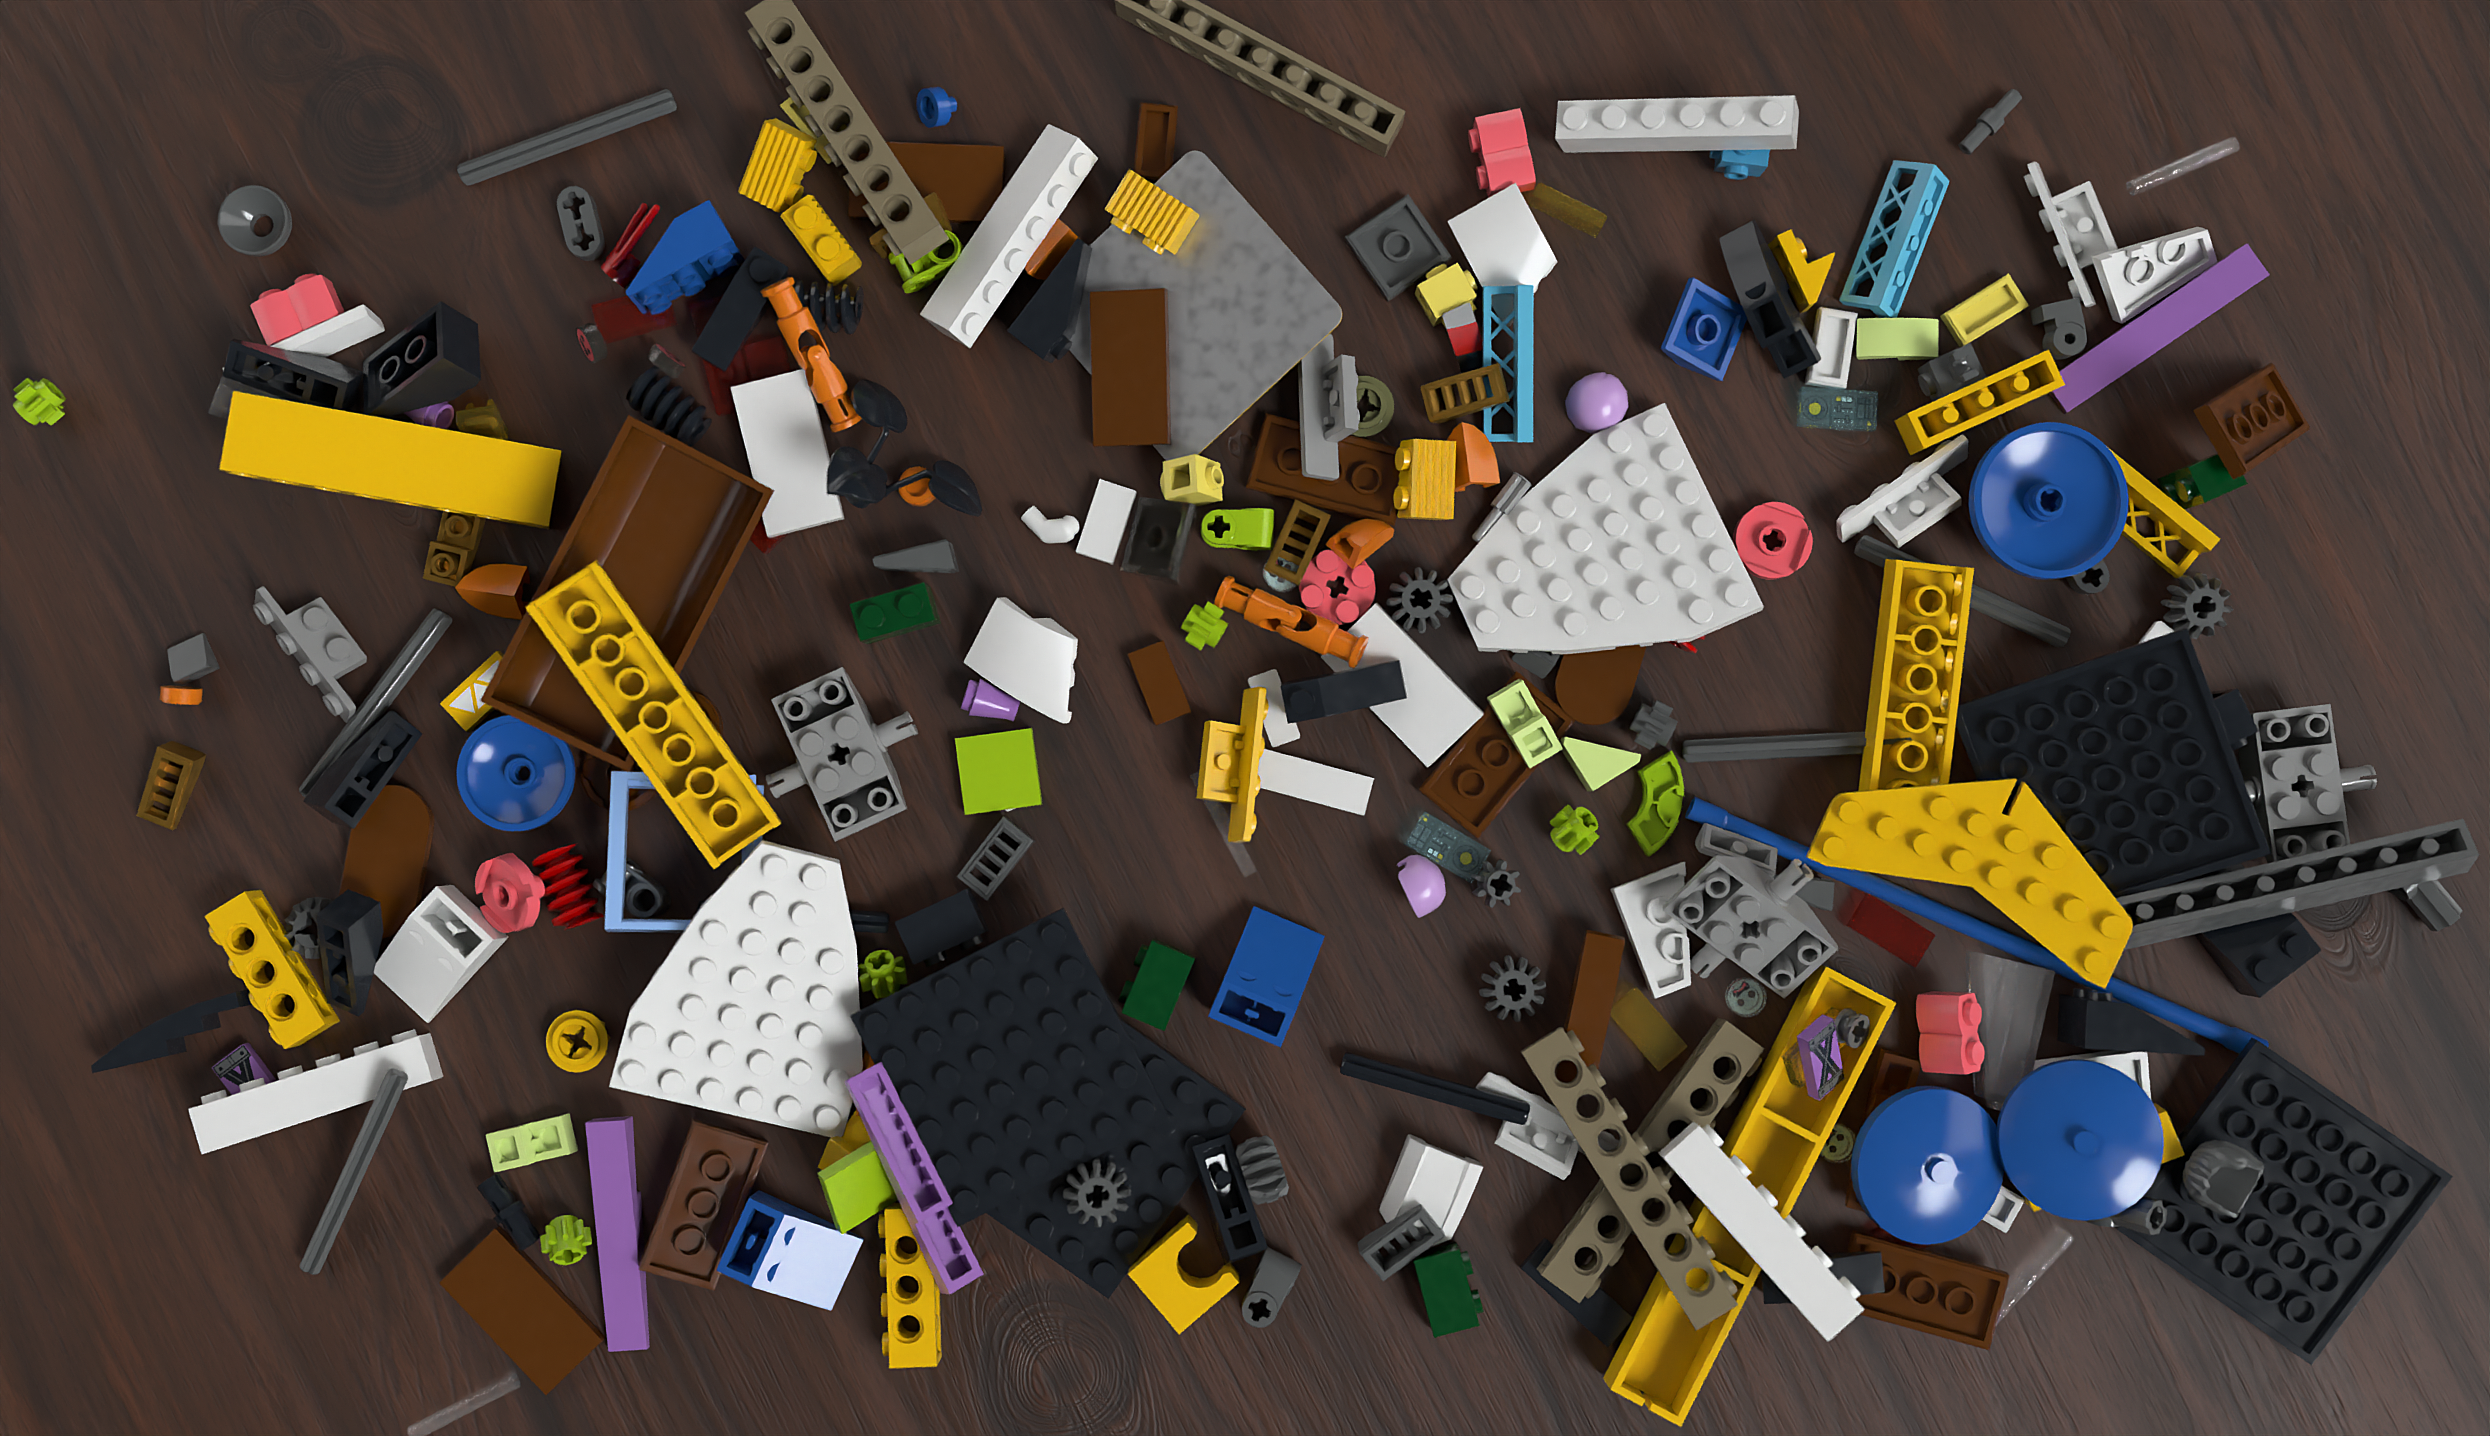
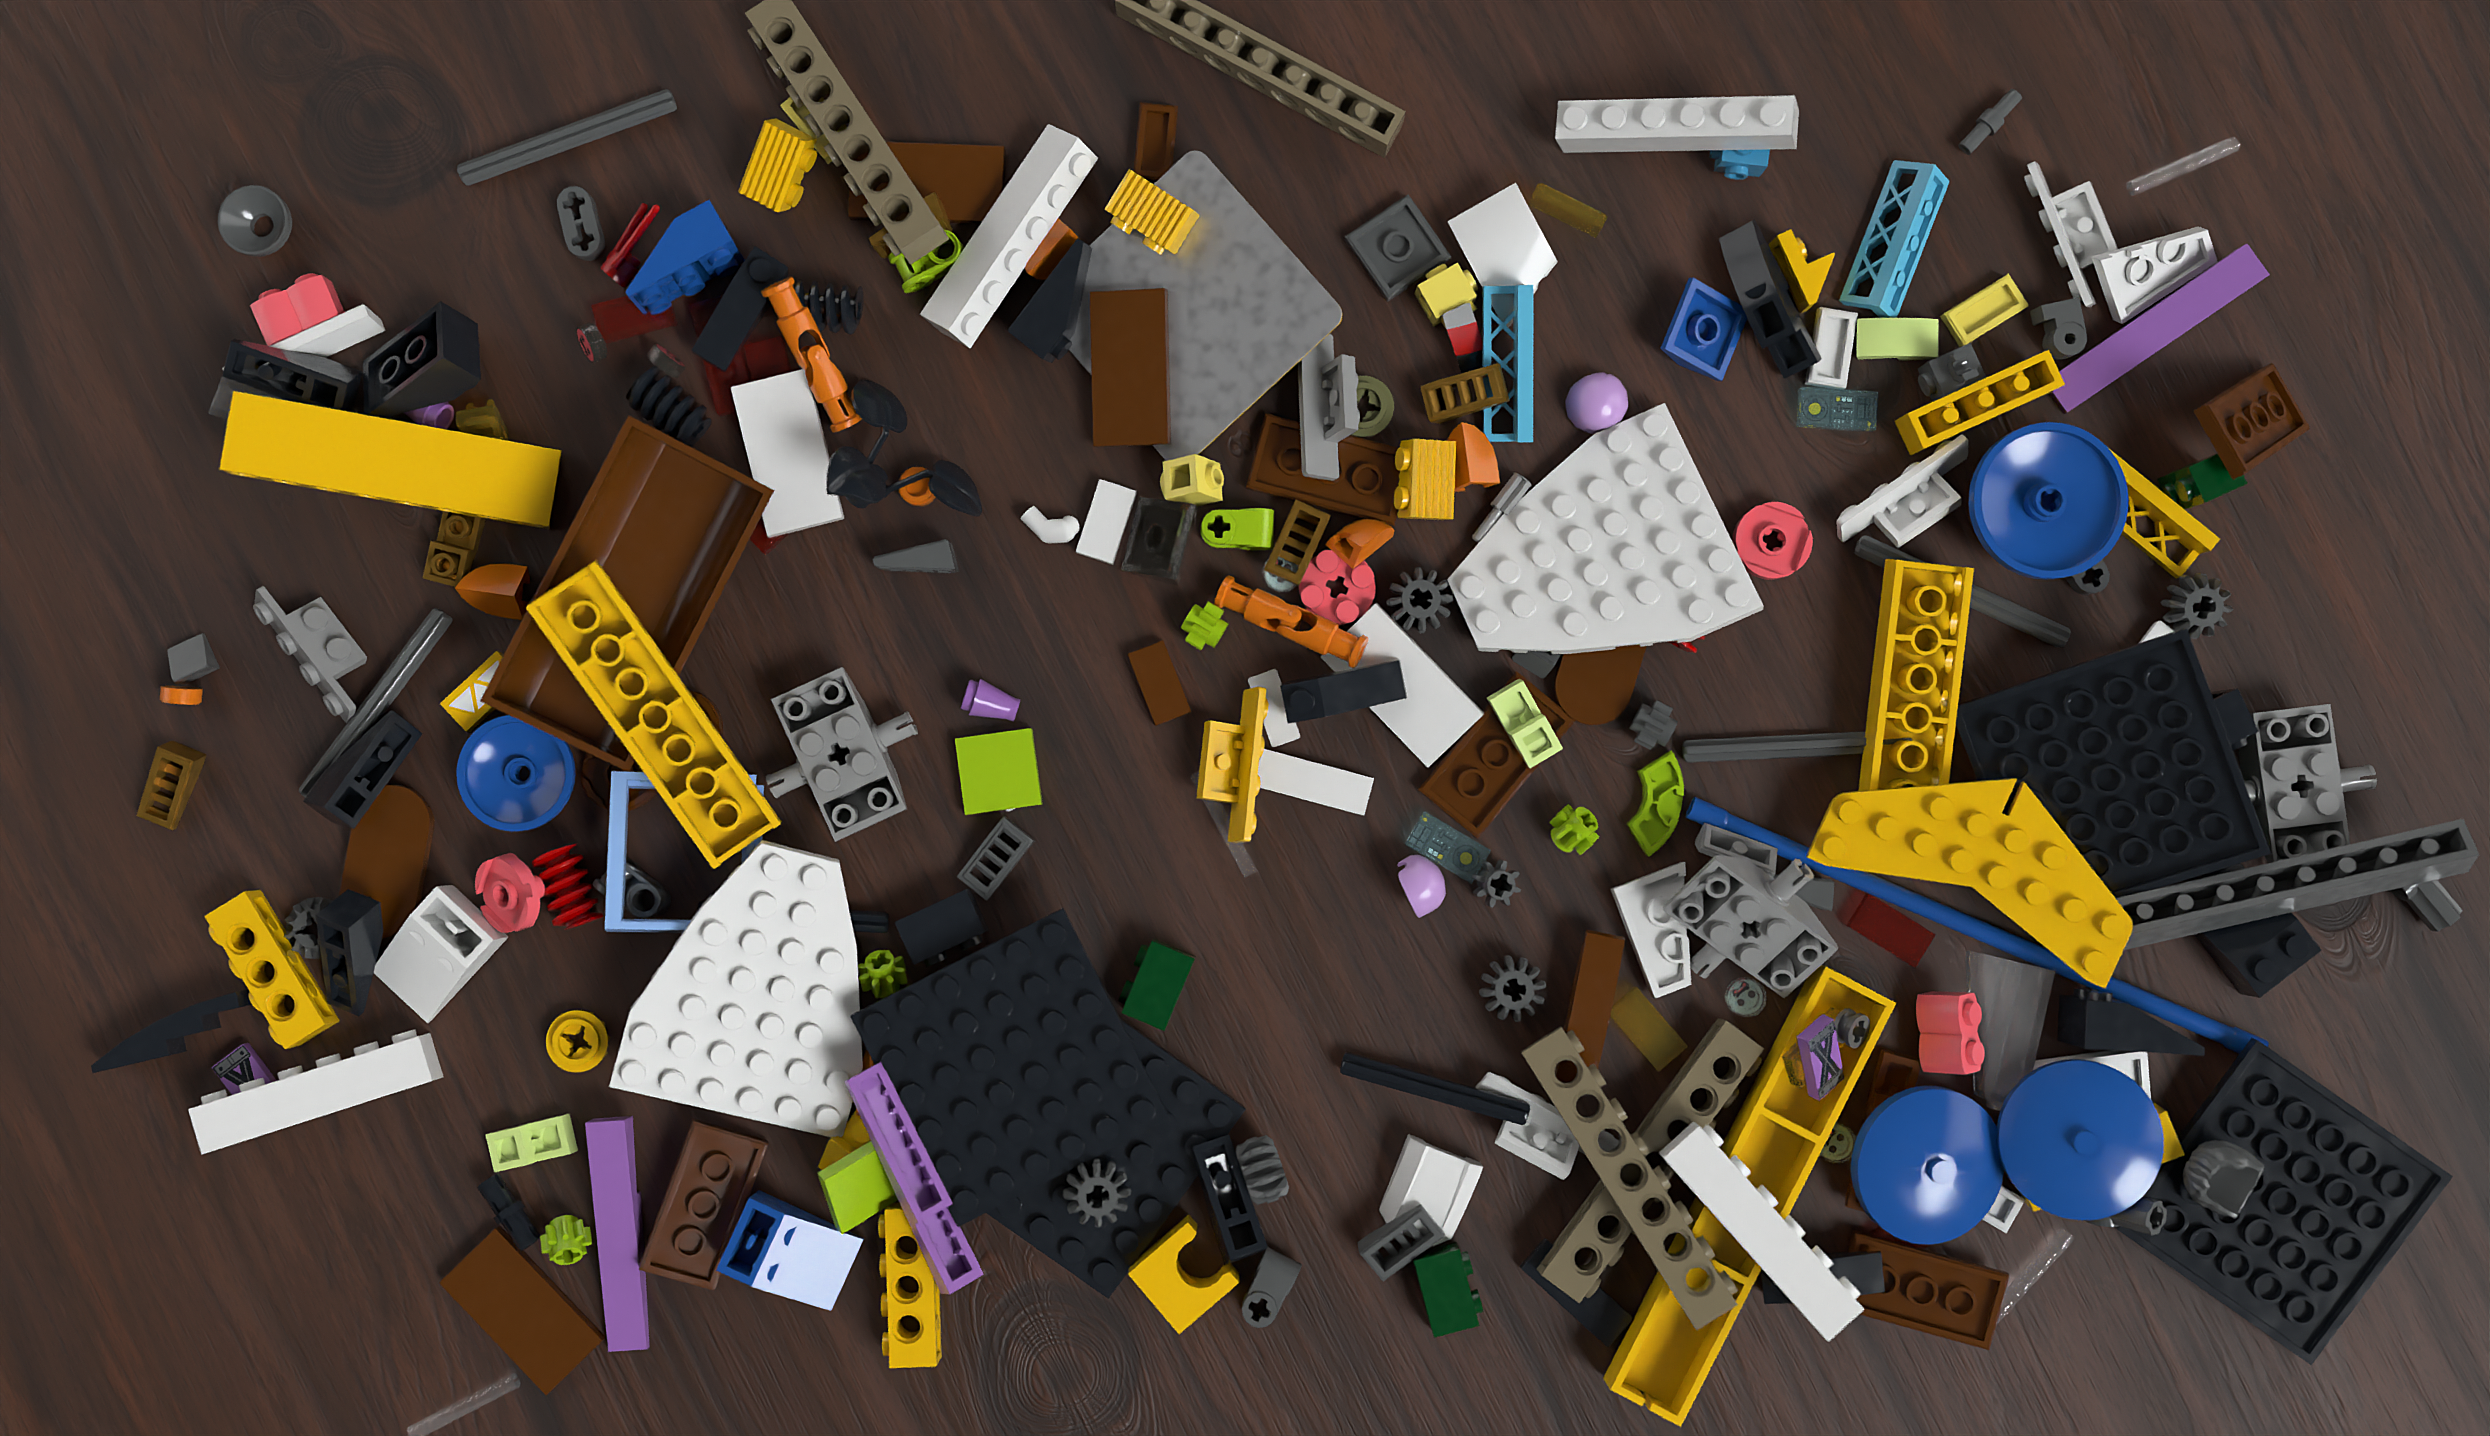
(39, 401): lime gear -> none
(353, 1171): dark grey axle -> none
(821, 239): yellow brick -> none
(895, 613): dark green brick -> none
(935, 106): blue tile -> none
(1026, 658): white slope -> none
(1266, 976): blue slope -> none
(1502, 152): coral brick -> none
(1595, 762): yellowish green slope -> none

